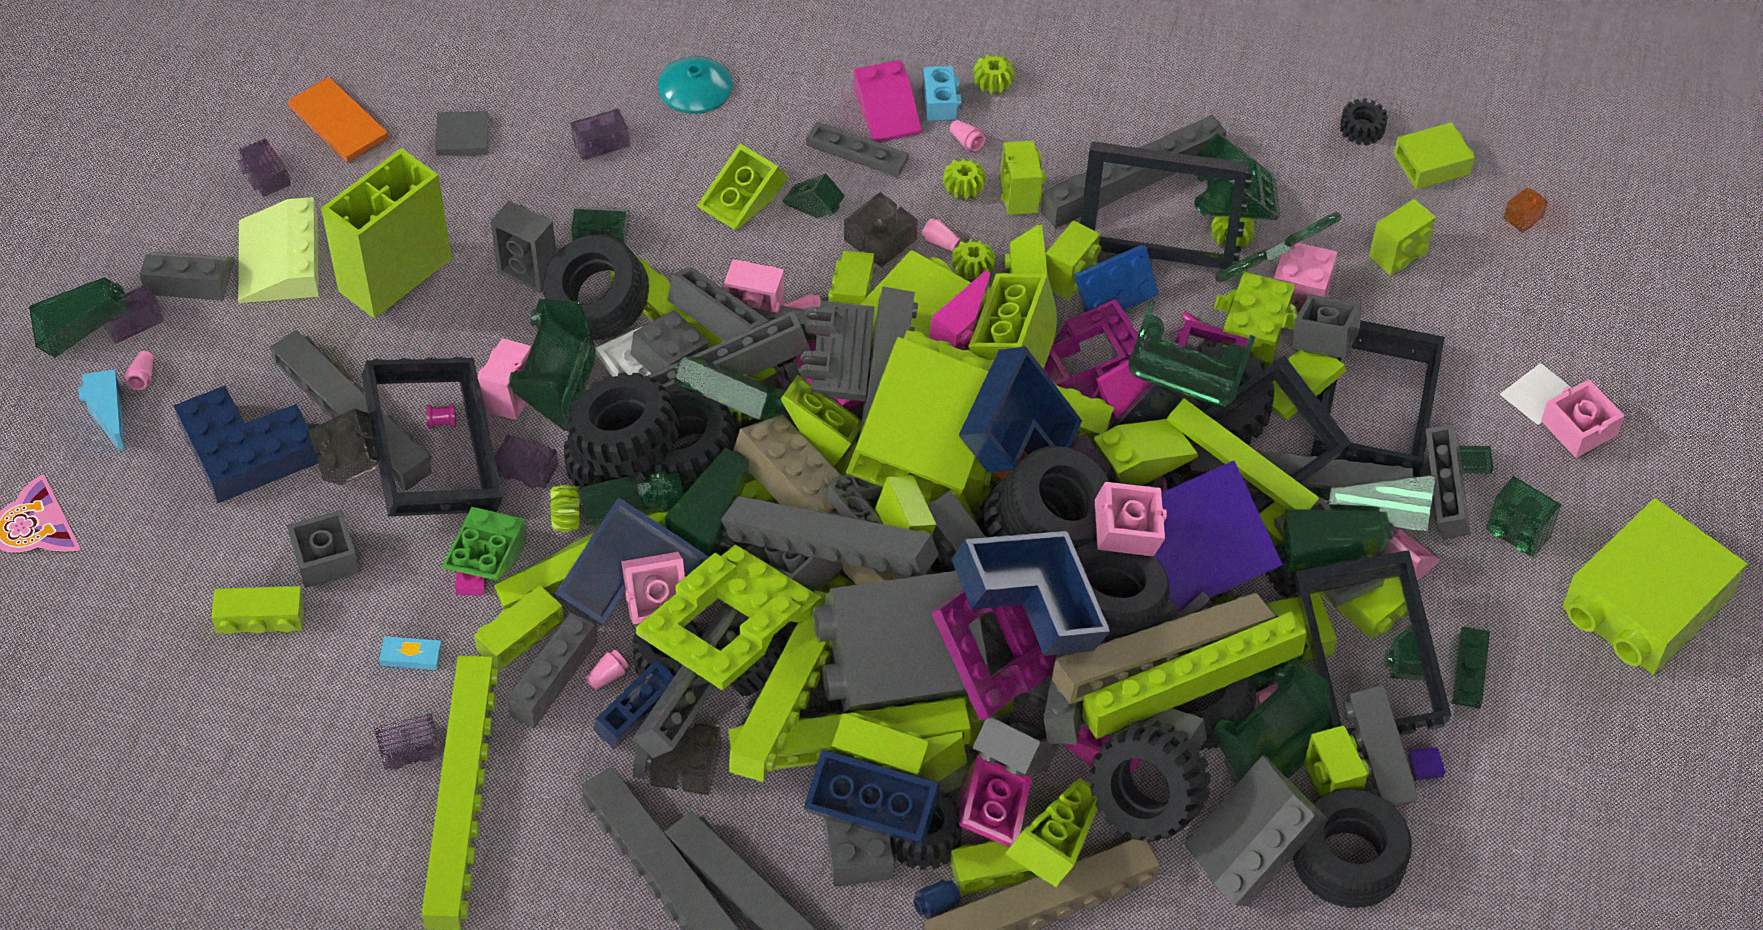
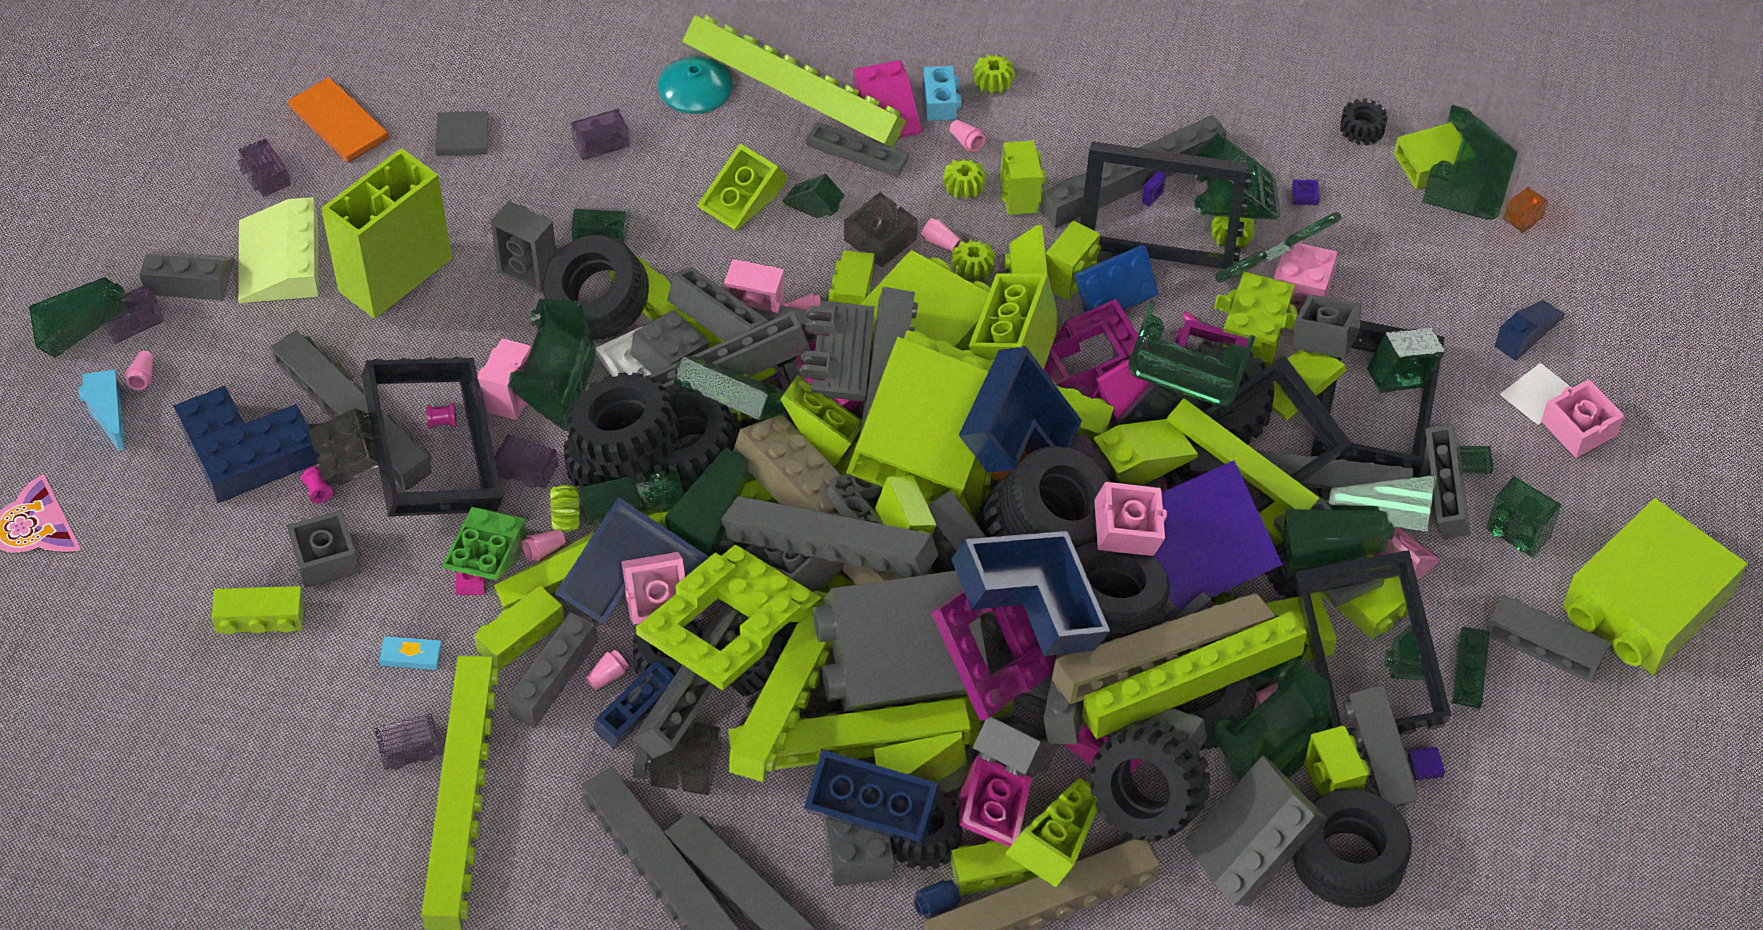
(318, 489): none -> dark pink bush
(542, 544): none -> bright pink cone
(795, 81): none -> lime brick
(879, 744): lime brick -> none
(960, 316): dark pink slope -> none
(1153, 188): none -> dark purple tile
(1305, 192): none -> dark purple tile
(1402, 237): lime brick -> none
(1405, 360): none -> clear green brick
(1480, 172): none -> clear green windscreen
(1526, 328): none -> dark blue slope
(1547, 638): none -> dark grey brick

